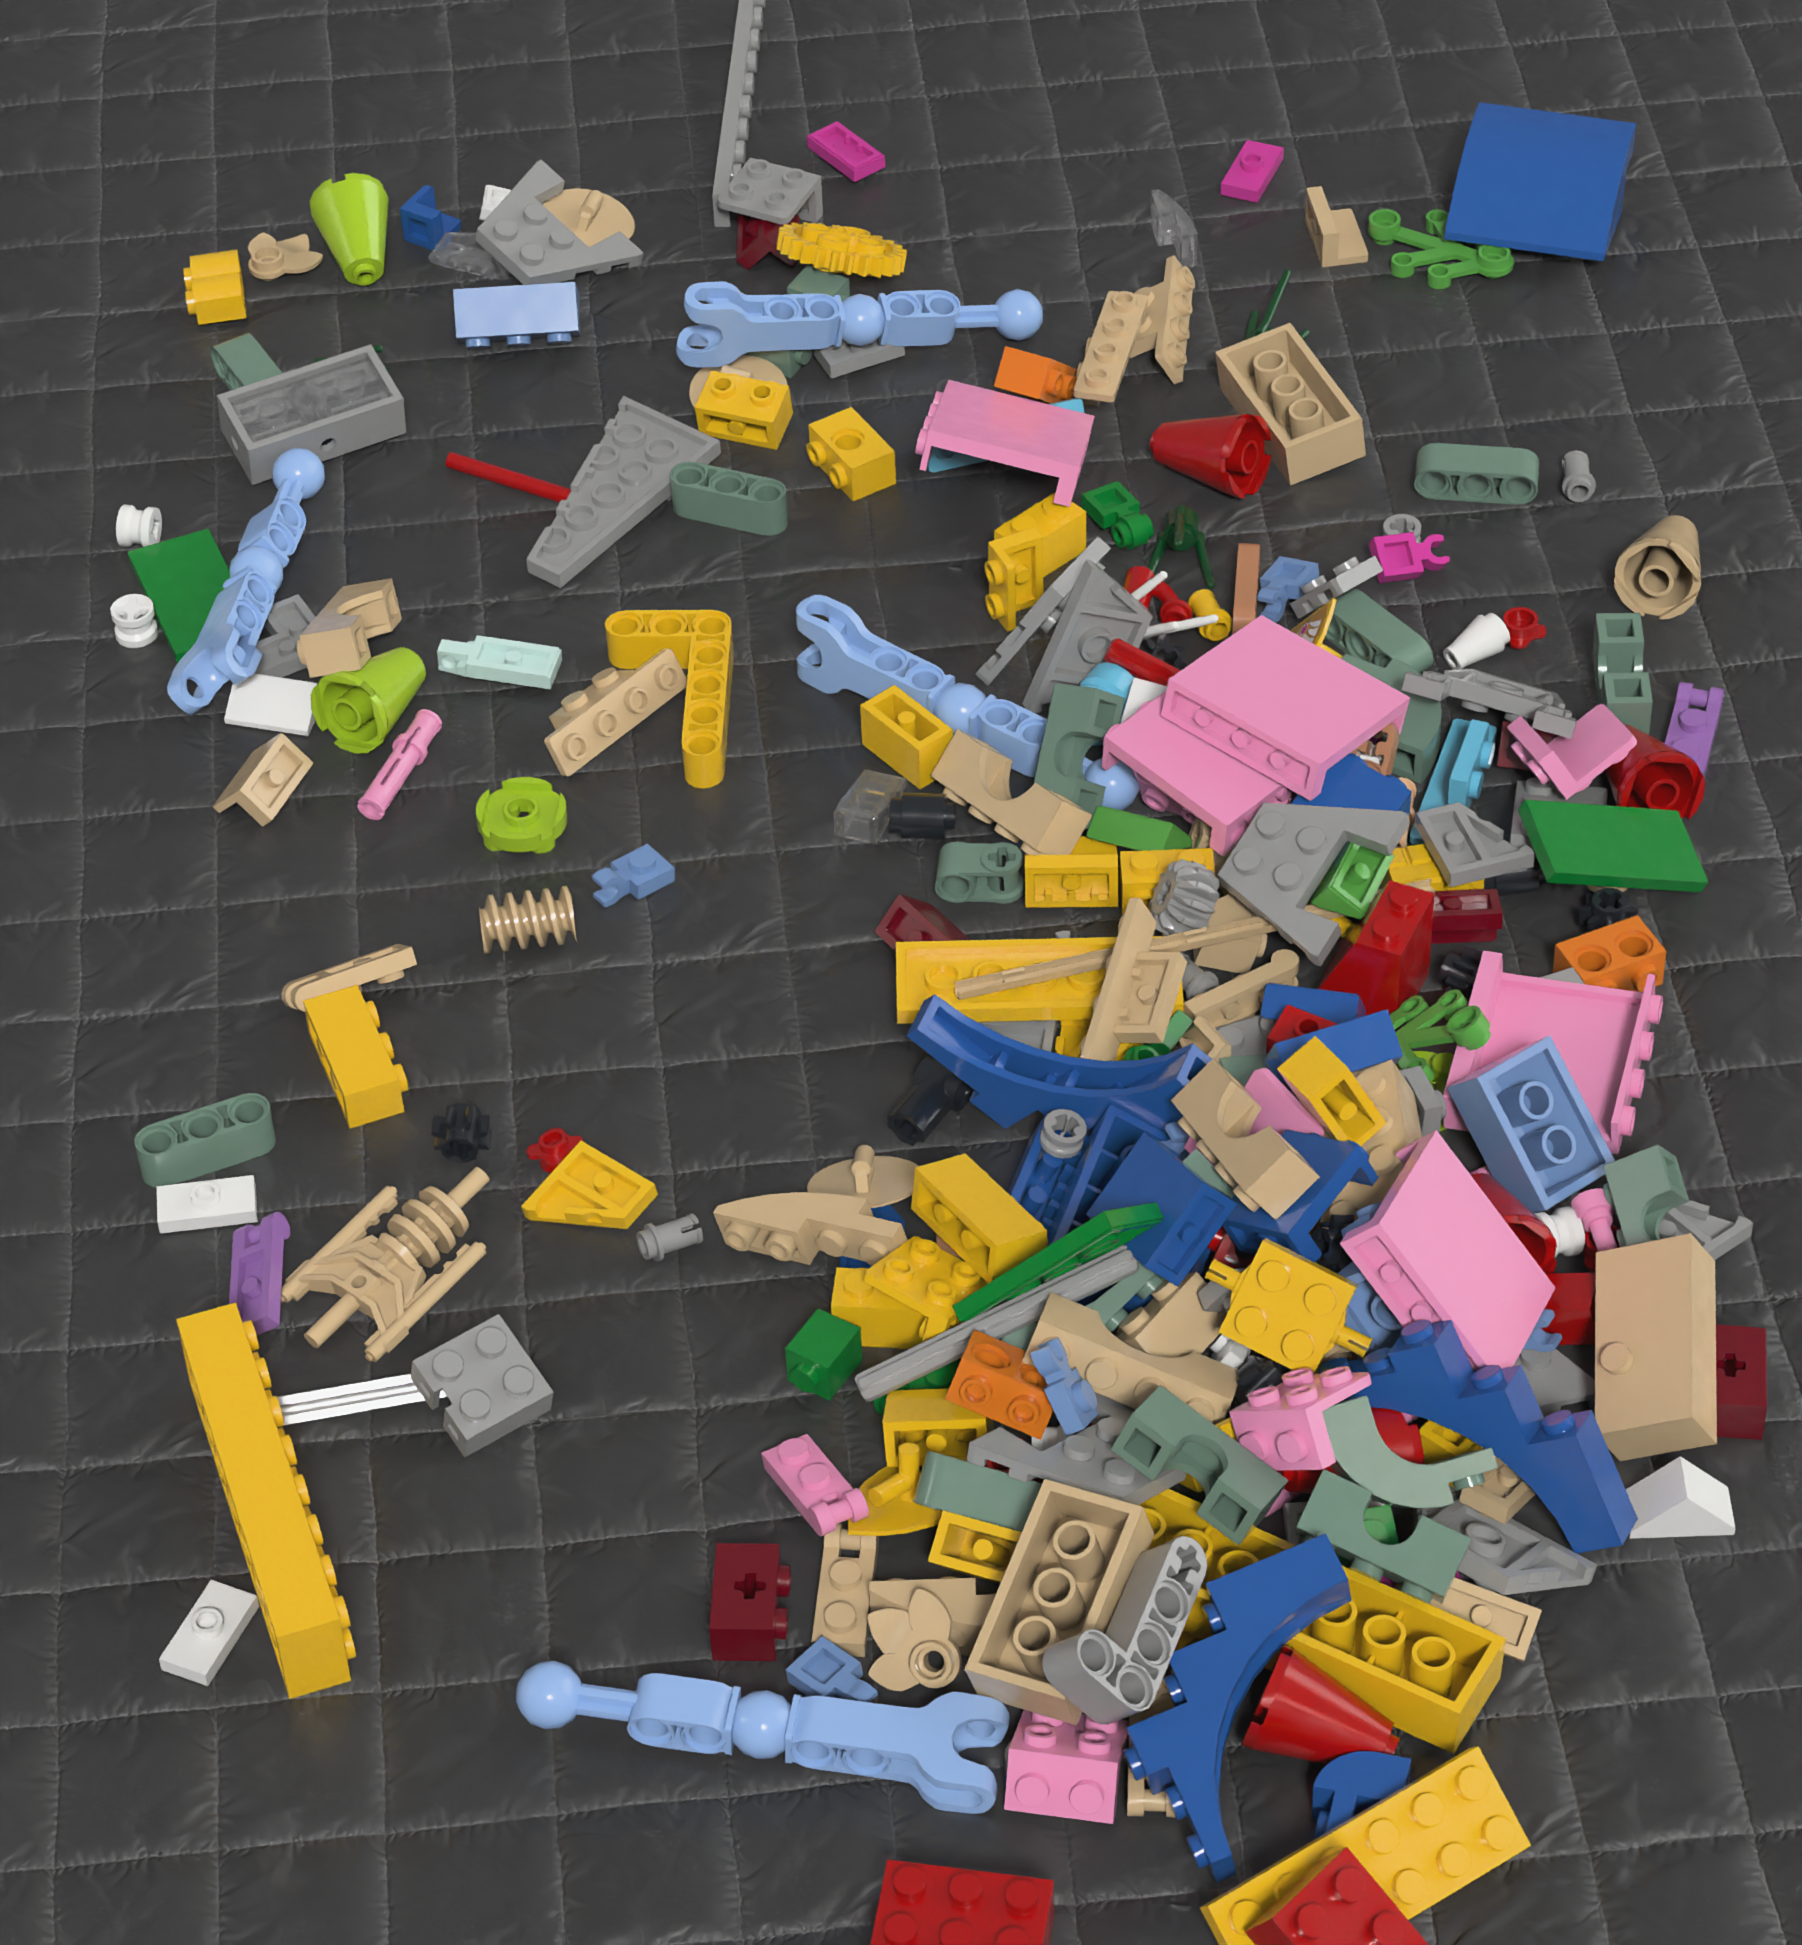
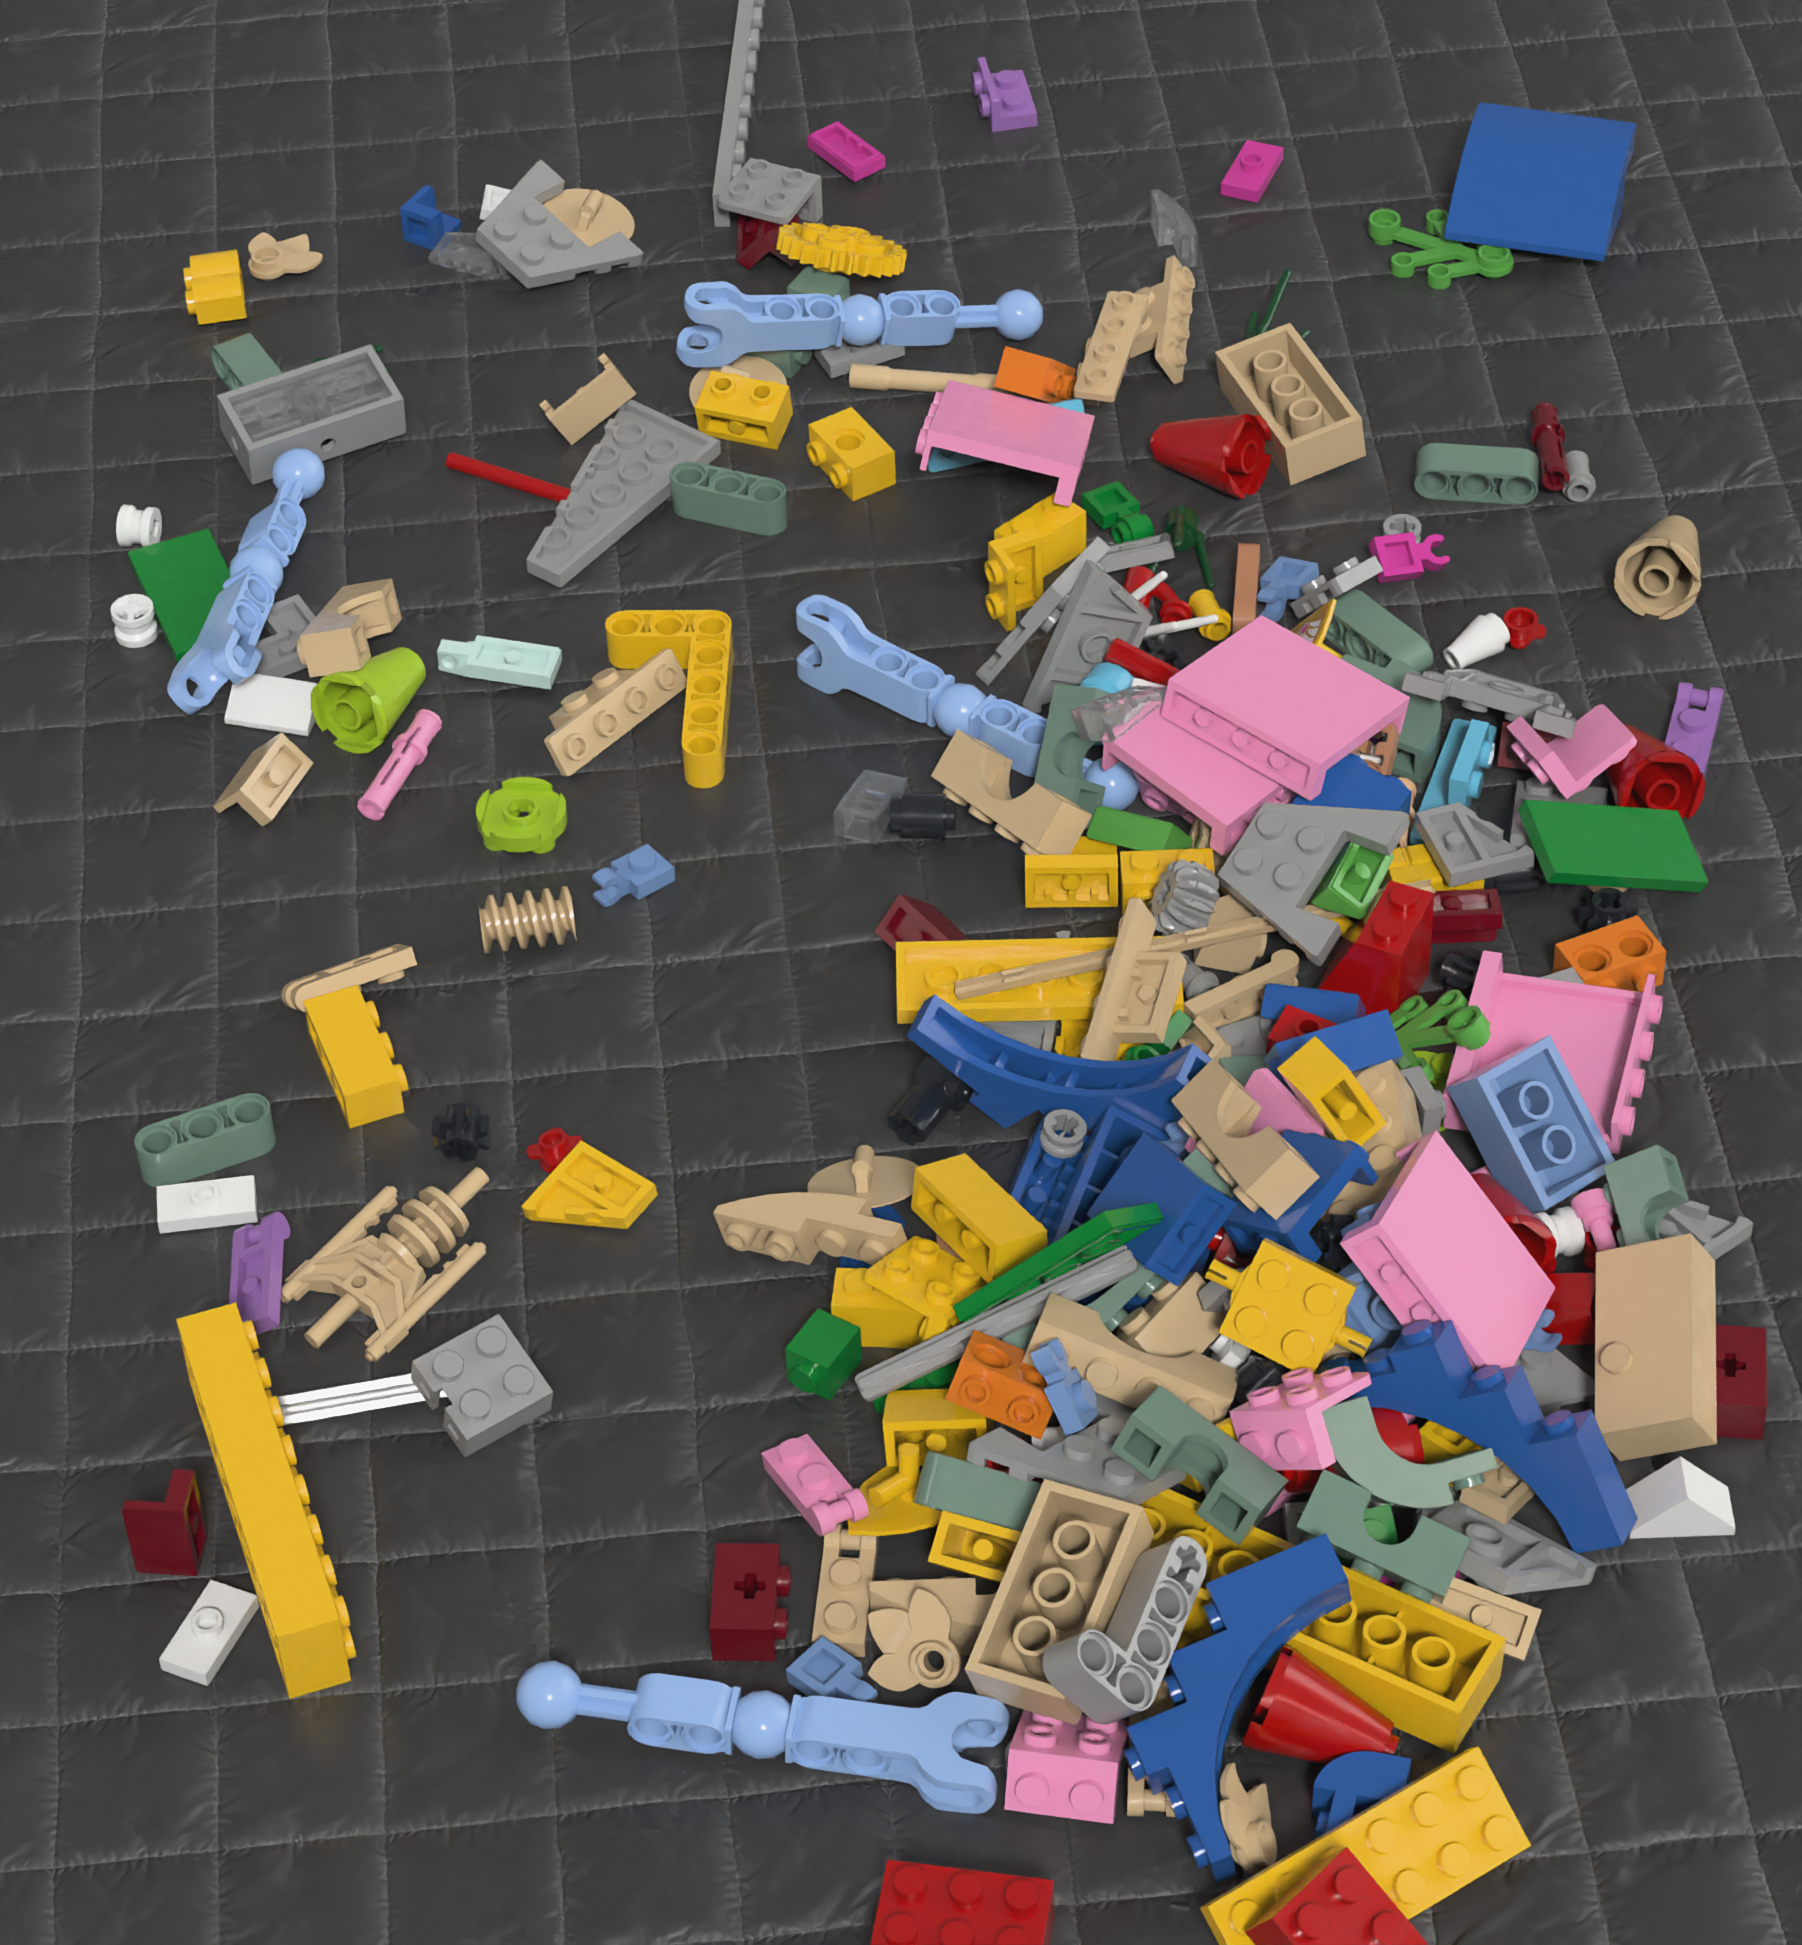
(171, 1533): none -> dark red panel
(353, 224): lime cone -> none
(517, 314): slope -> none
(590, 403): none -> tan hinge
(668, 1237): light grey pin -> none
(885, 378): none -> tan piece
(904, 735): yellow brick -> none
(975, 872): sand green piece -> none
(1003, 98): none -> medium lavender bracket
(1116, 713): none -> clear slope
(1138, 552): none -> light grey tile
(1247, 1822): none -> tan plate
(1333, 232): tan panel -> none
(1549, 437): none -> dark red pin
(1619, 668): sand green arch -> none

